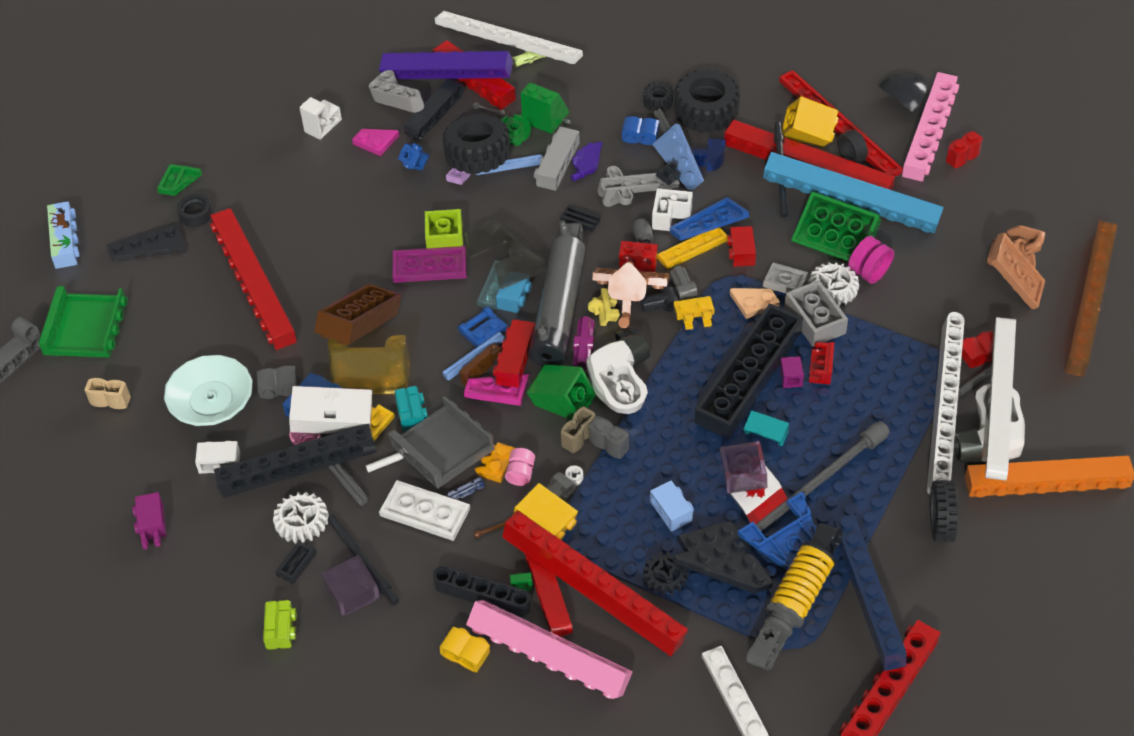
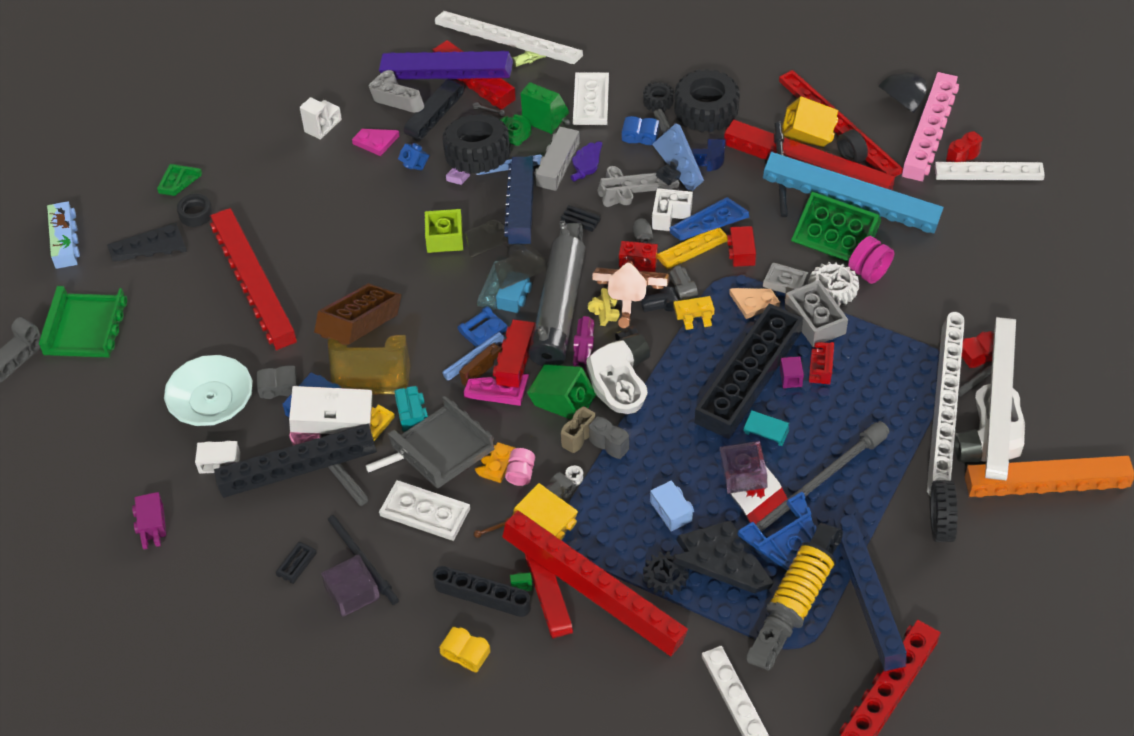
(107, 393): tan brick -> none
(278, 624): lime brick -> none
(309, 508): white gear -> none
(429, 264): magenta plate -> none
(466, 489): dark blue axle -> none
(519, 200): none -> dark blue brick
(549, 648): bright pink brick -> none
(591, 99): none -> white plate
(989, 171): none -> white plate
(1015, 260): nougat plate -> none
(1091, 299): clear orange brick -> none

